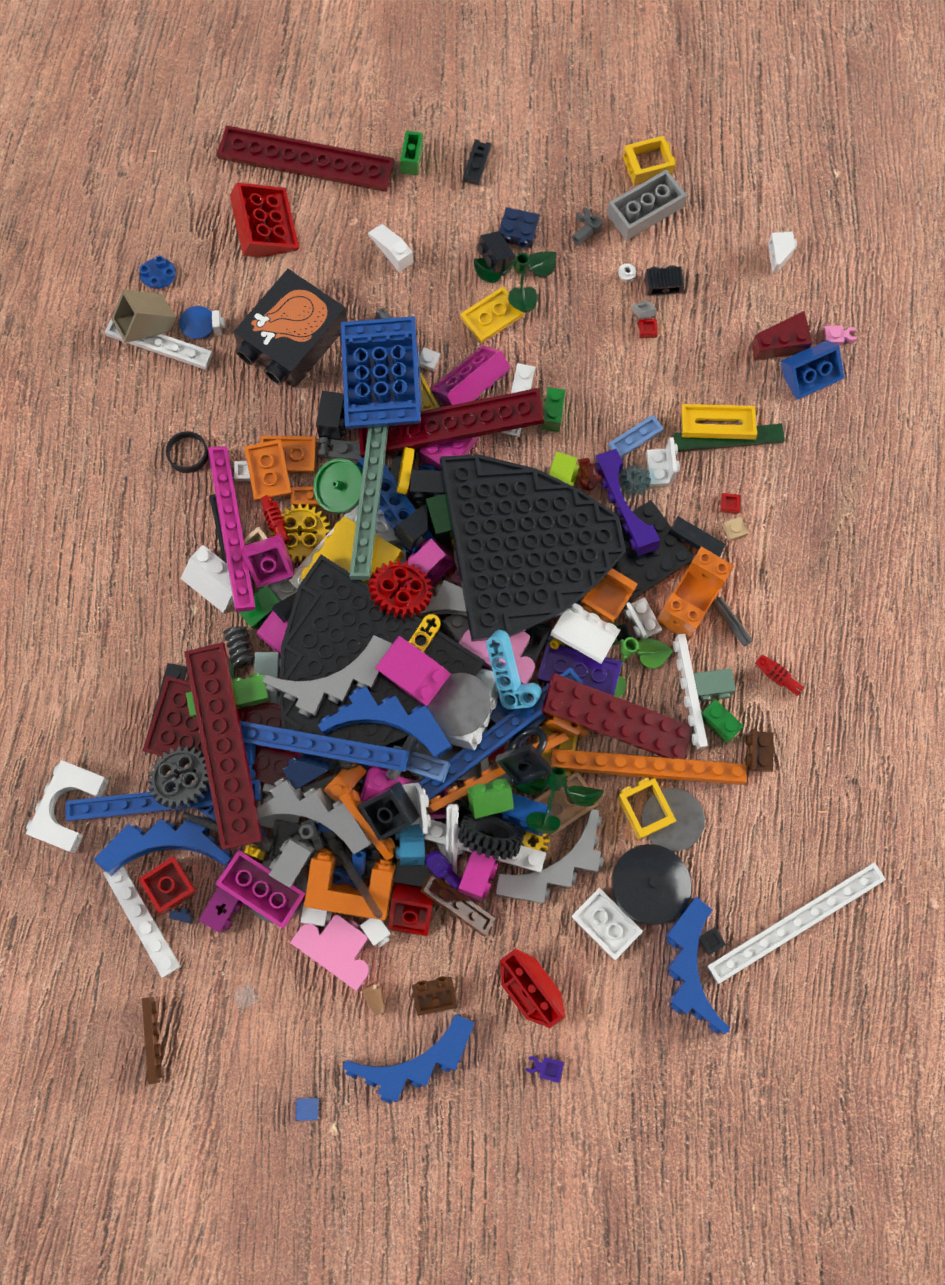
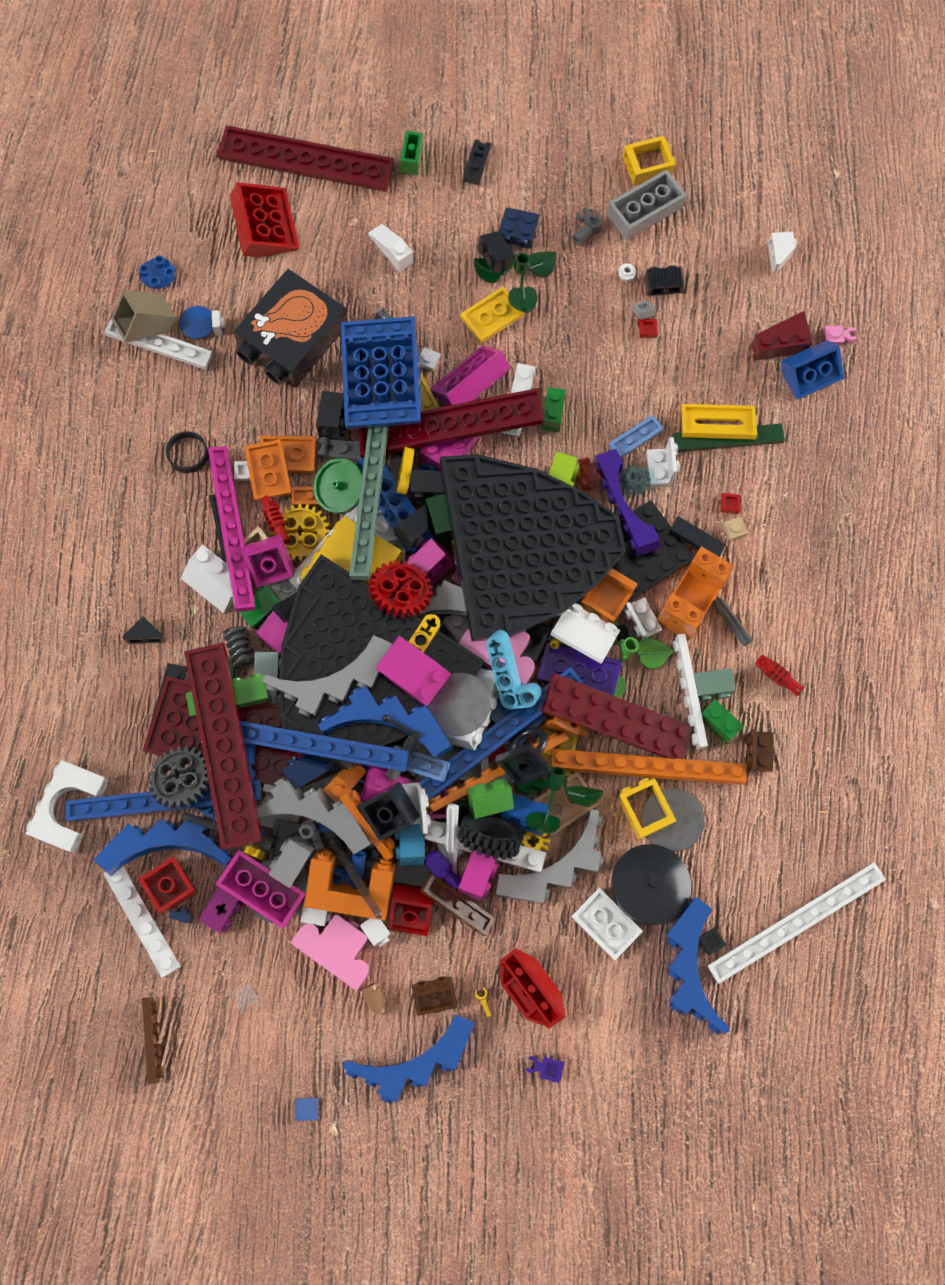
(142, 633): none -> black slope
(416, 734): none -> black hinge
(484, 1002): none -> yellow hand

